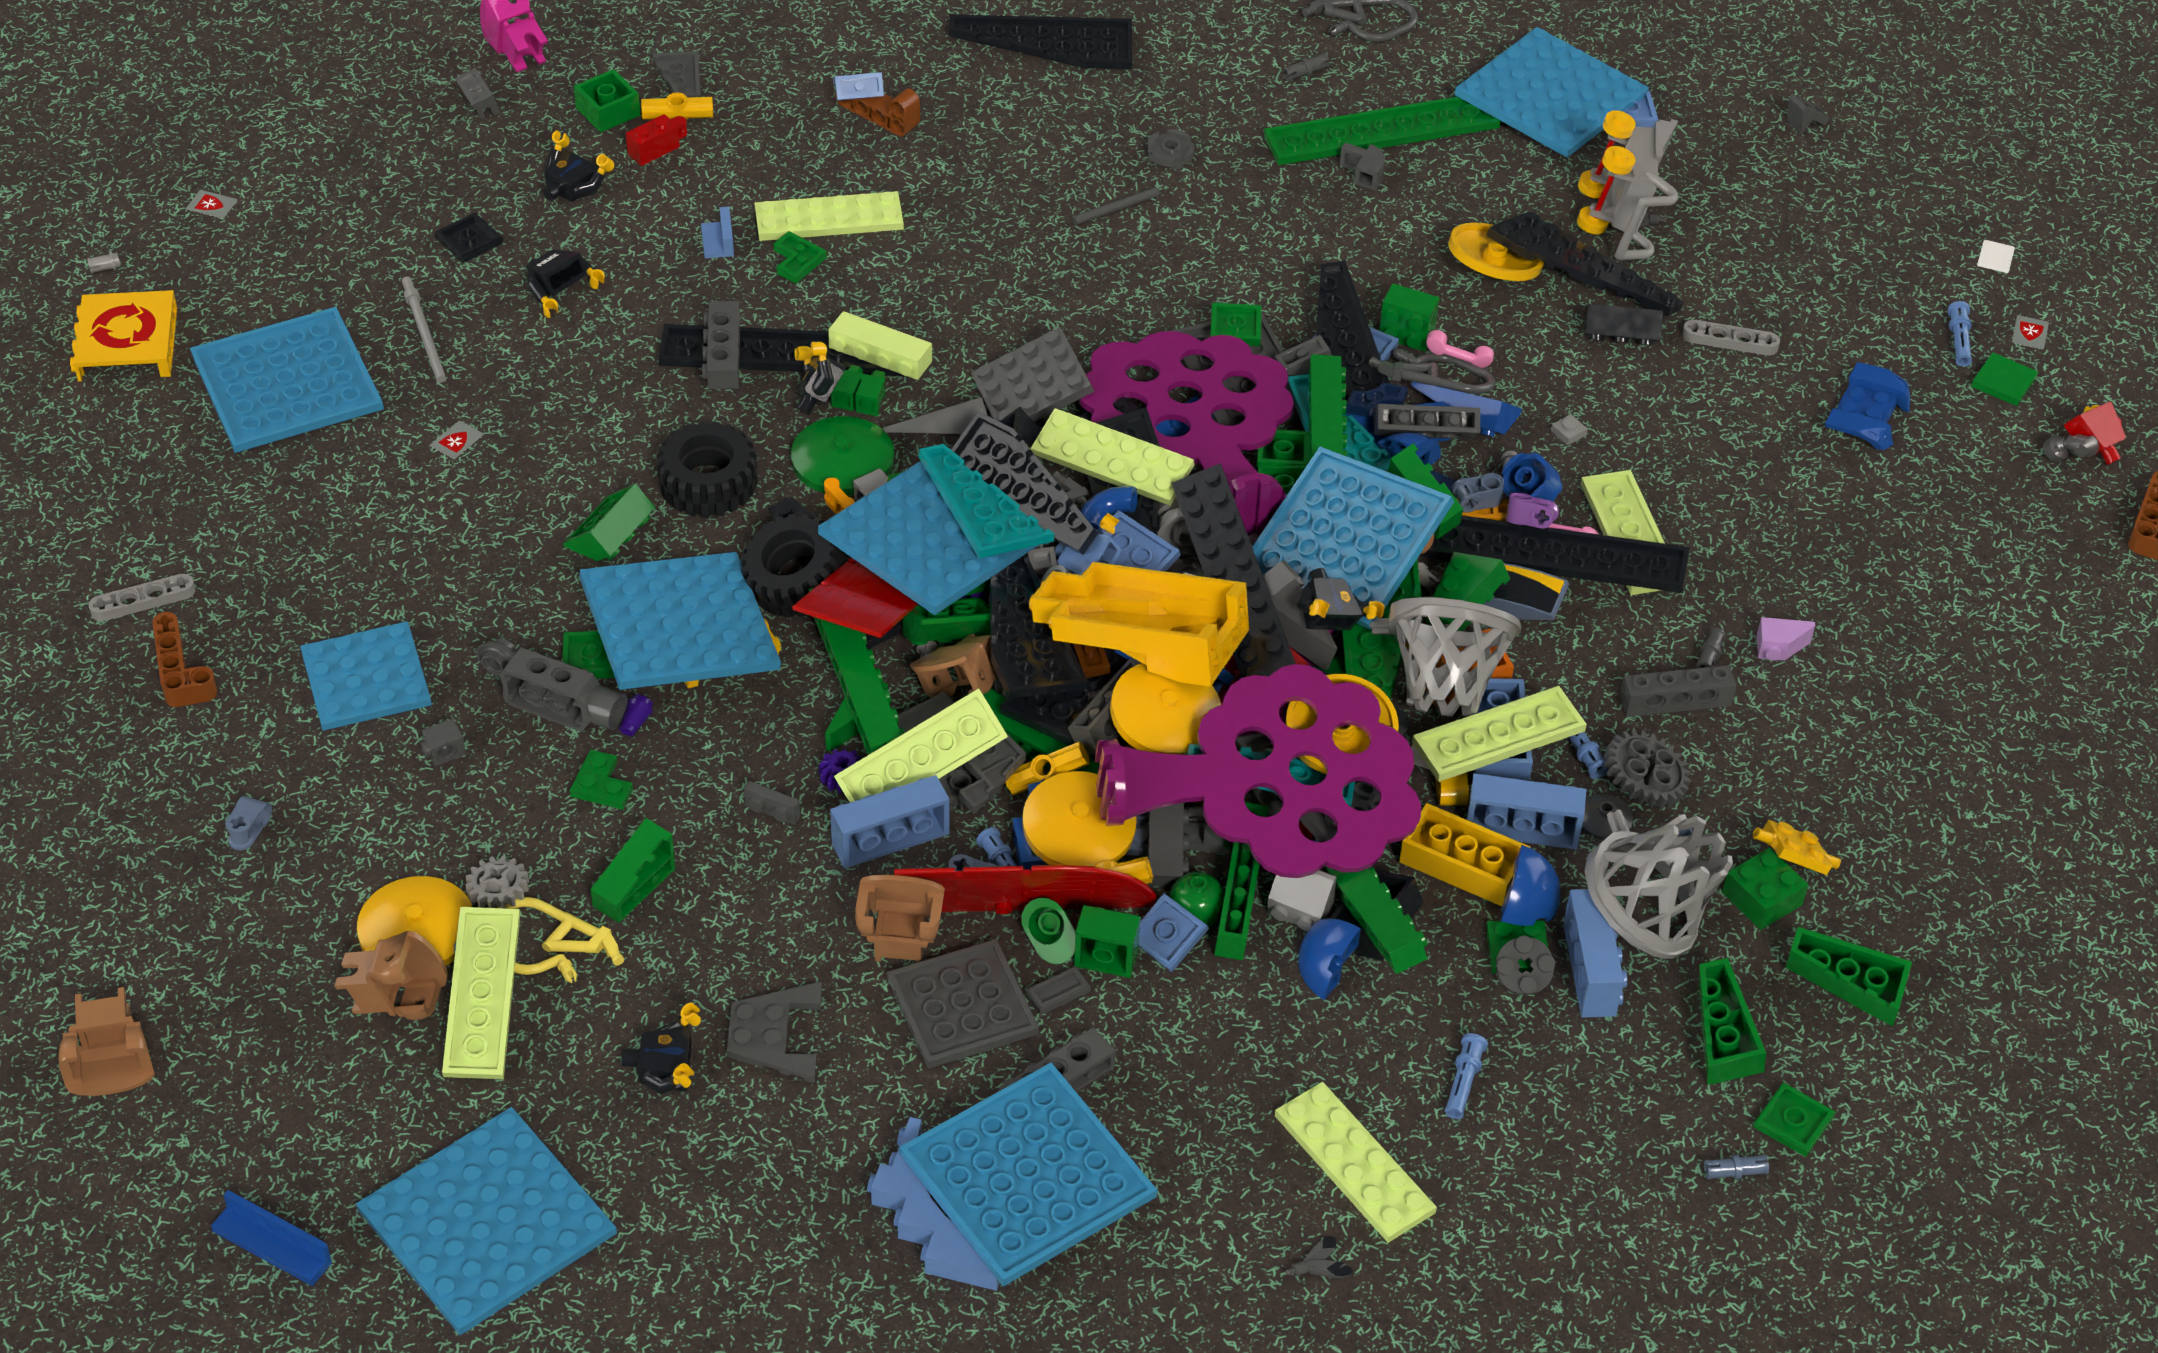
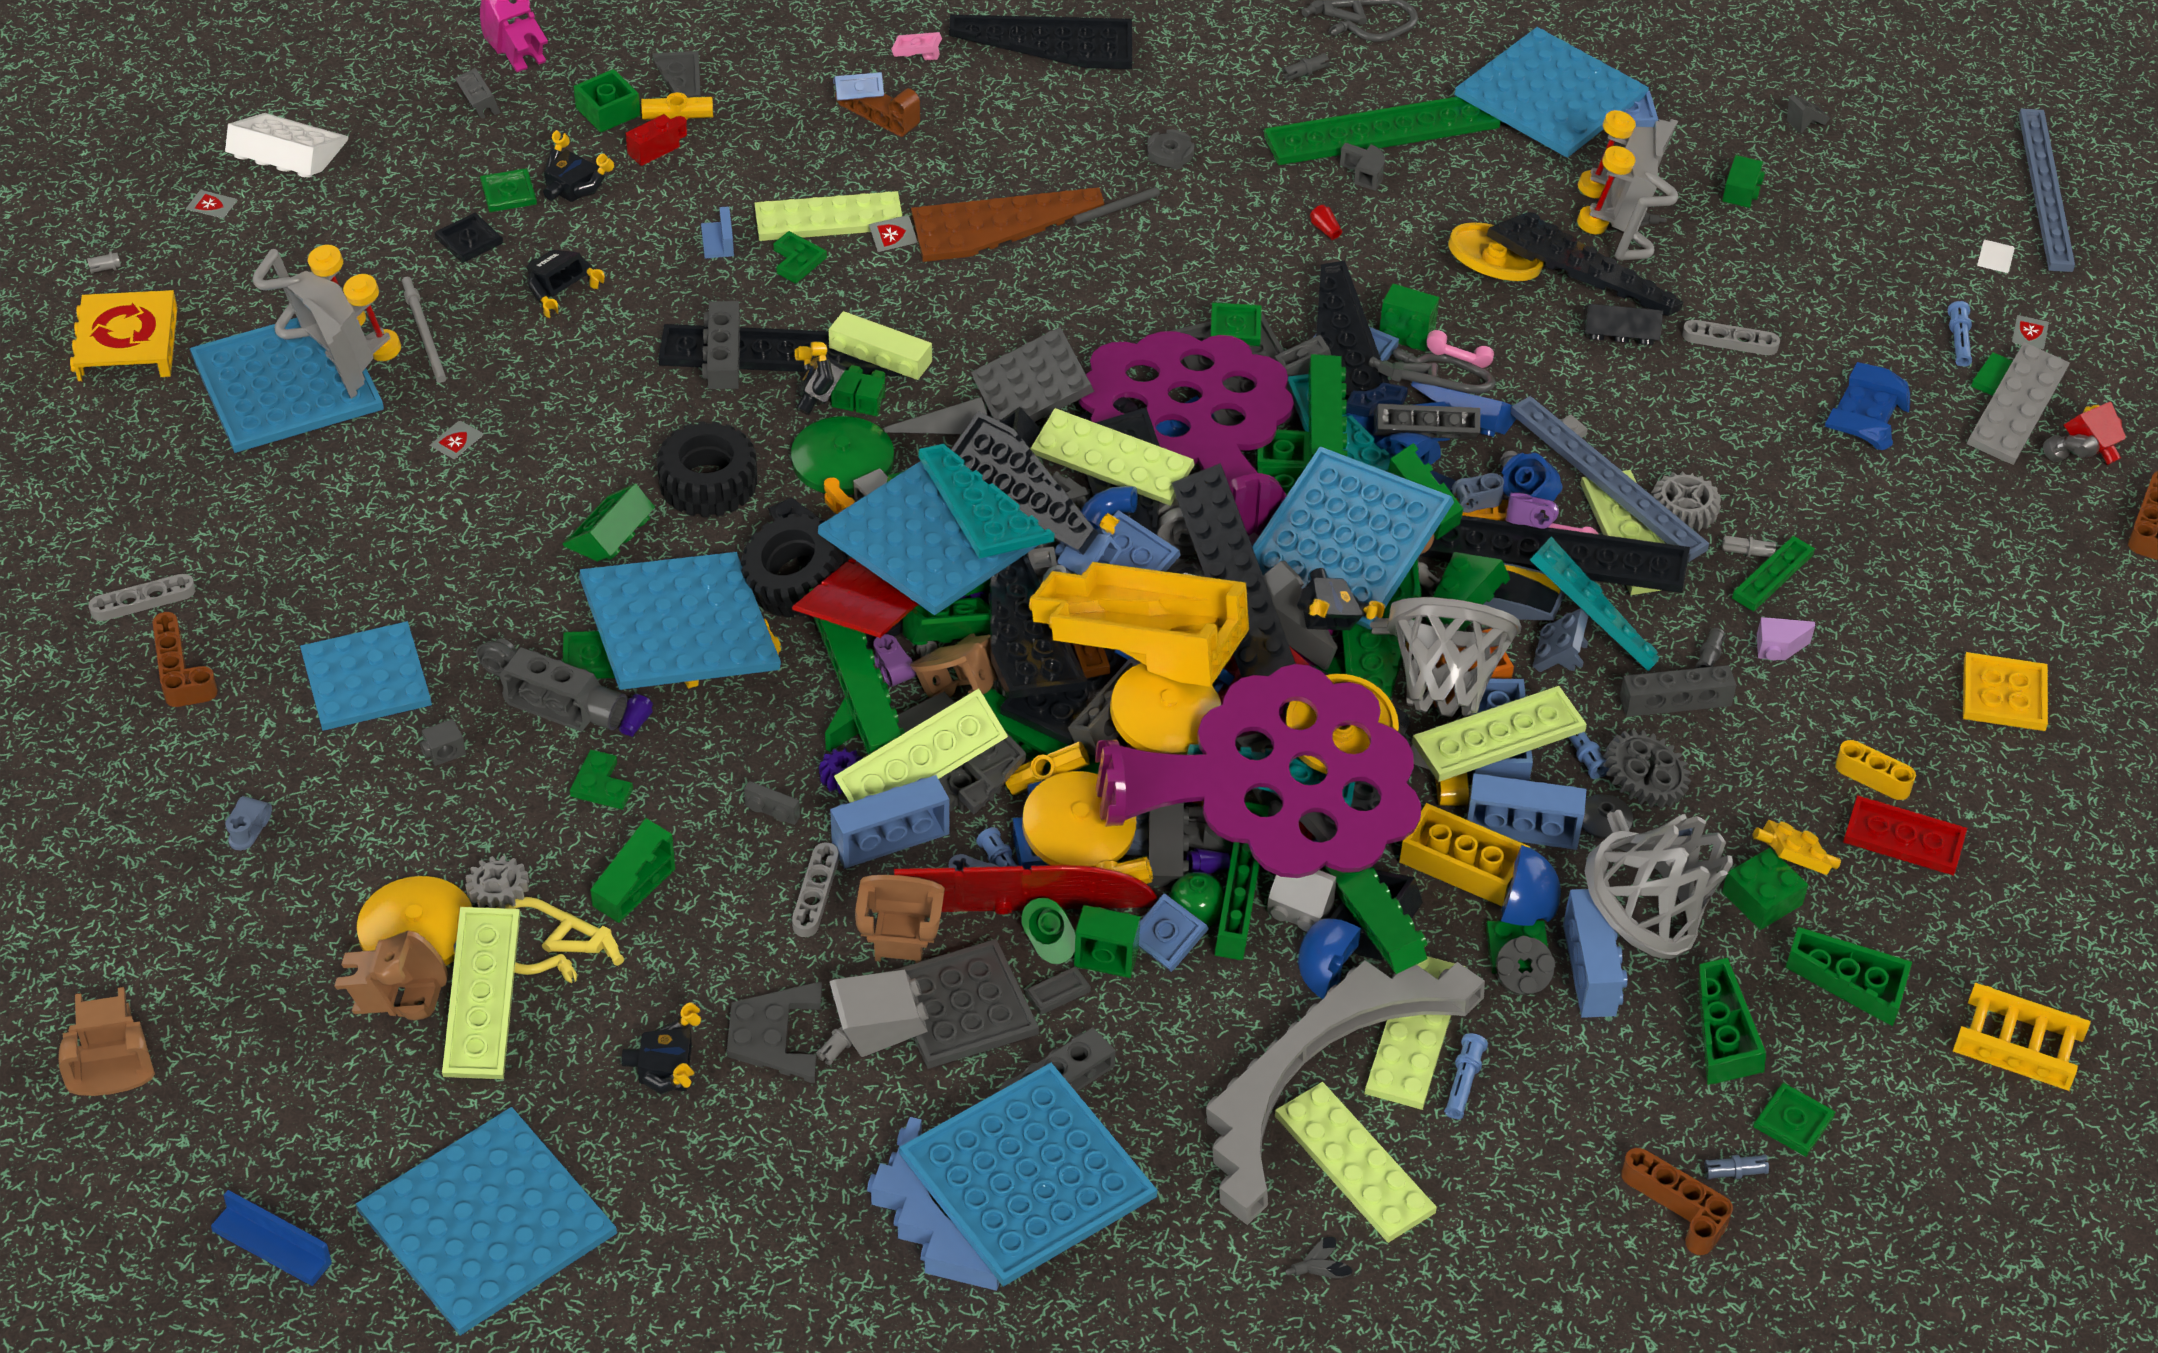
(283, 143): none -> white slope
(329, 314): none -> light grey piece
(508, 190): none -> green tile
(814, 889): none -> light grey beam
(834, 1046): none -> light grey pin
(879, 1009): none -> light grey slope
(892, 660): none -> medium lavender piece
(893, 233): none -> light grey sticker
(913, 44): none -> bright pink hinge
(971, 226): none -> dark orange wing
(1207, 861): none -> dark purple cone
(1325, 221): none -> red cone
(1357, 1002): none -> light grey arch
(1409, 1052): none -> yellowish green plate
(1562, 642): none -> sand blue plate
(1588, 596): none -> teal wing
(1608, 477): none -> sand blue plate
(1648, 1172): none -> dark orange beam
(1683, 497): none -> light grey gear
(1743, 181): none -> green brick
(1748, 546): none -> light grey axle
(1773, 573): none -> green plate
(1875, 769): none -> yellow beam
(1905, 835): none -> red plate
(2005, 691): none -> yellow plate
(2015, 1057): none -> yellow fence
(2018, 403): none -> light grey plate
(2046, 190): none -> sand blue plate

